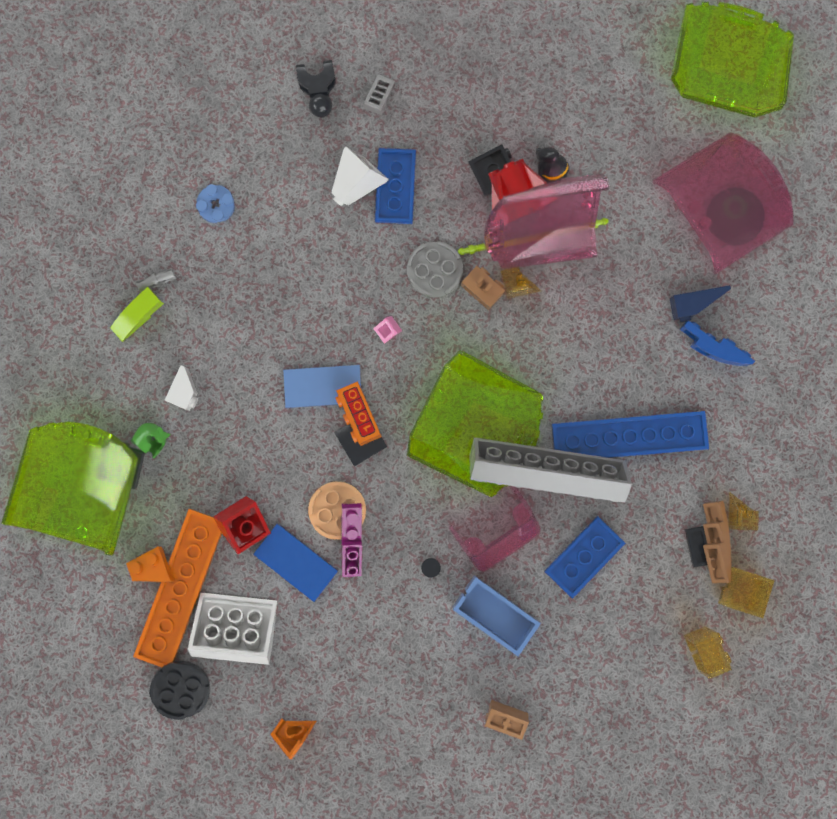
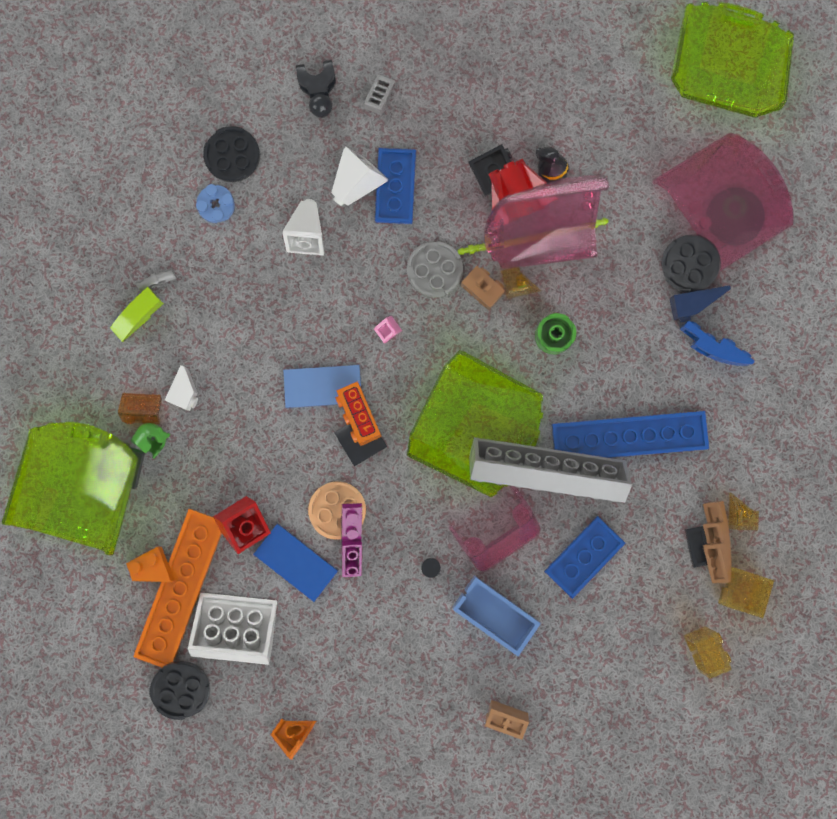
(139, 408): none -> clear orange bracket
(231, 154): none -> black tile
(304, 230): none -> white slope
(562, 326): none -> bright green brick
(691, 263): none -> black tile

